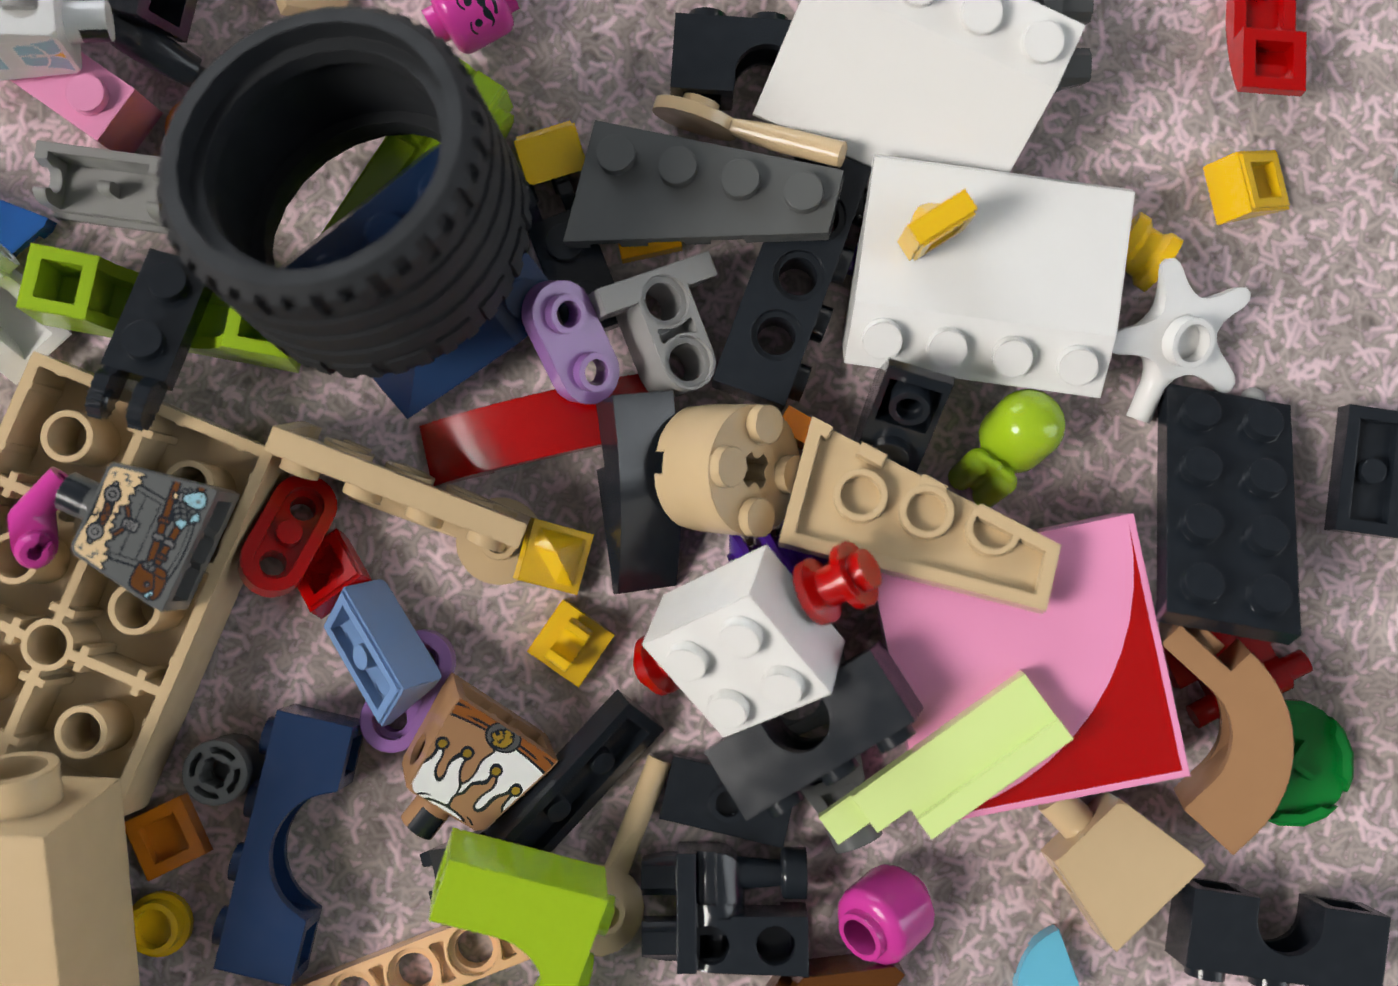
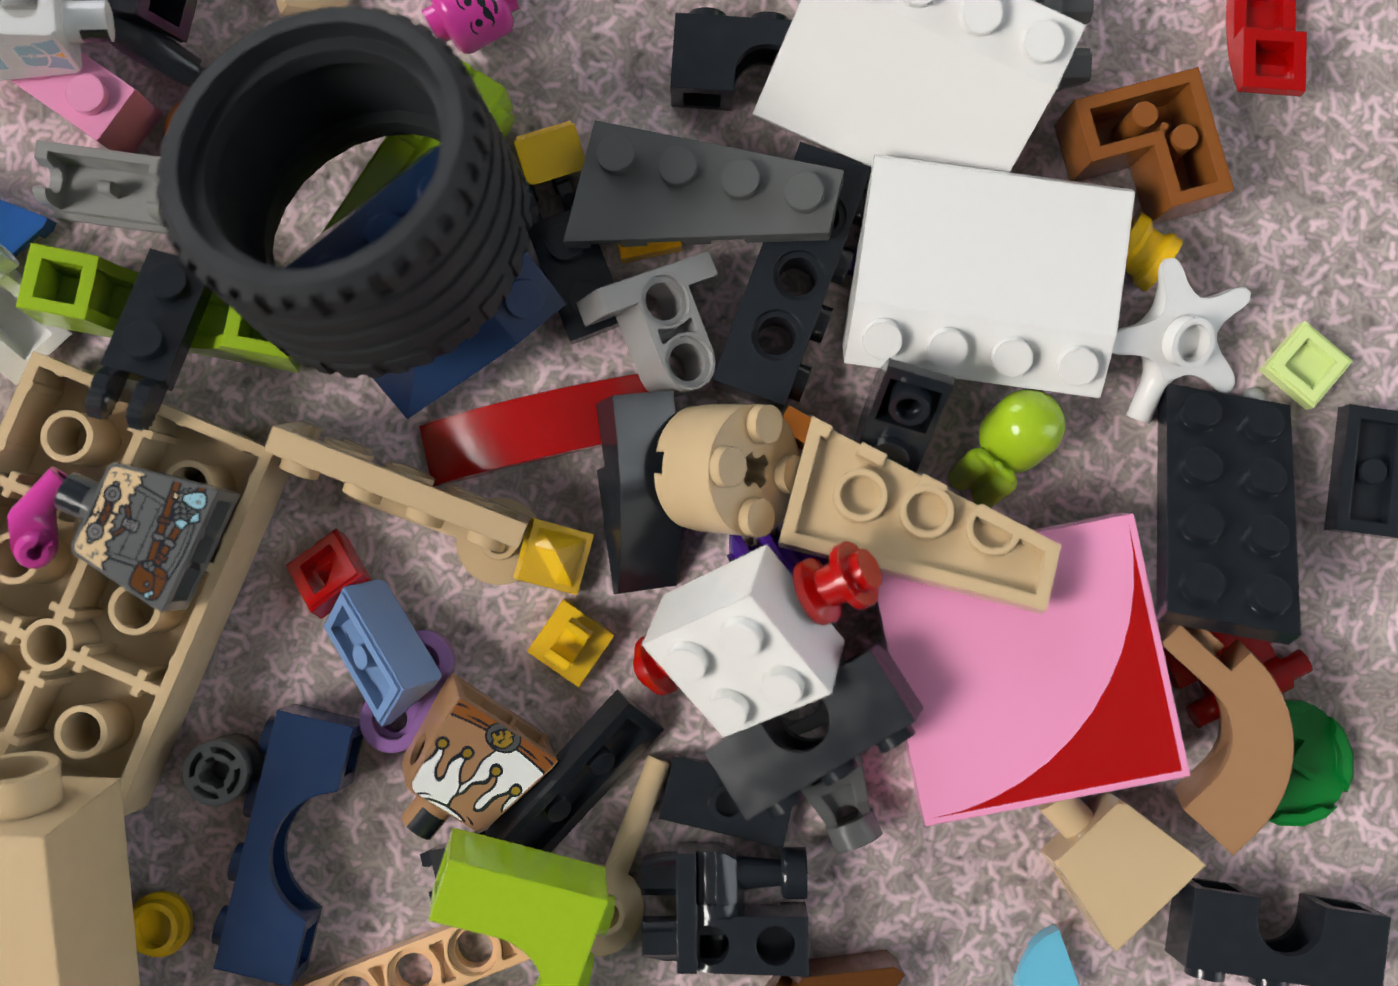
(167, 836): orange tile -> none
(285, 537): red plate -> none
(571, 346): medium lavender plate -> none
(702, 117): tan piece -> none
(885, 914): dark pink head -> none
(936, 223): yellow tile -> none
(956, 764): yellowish green piece -> none
(1157, 131): none -> dark orange brick
(1246, 186): yellow slope -> none
(1305, 365): none -> yellowish green tile

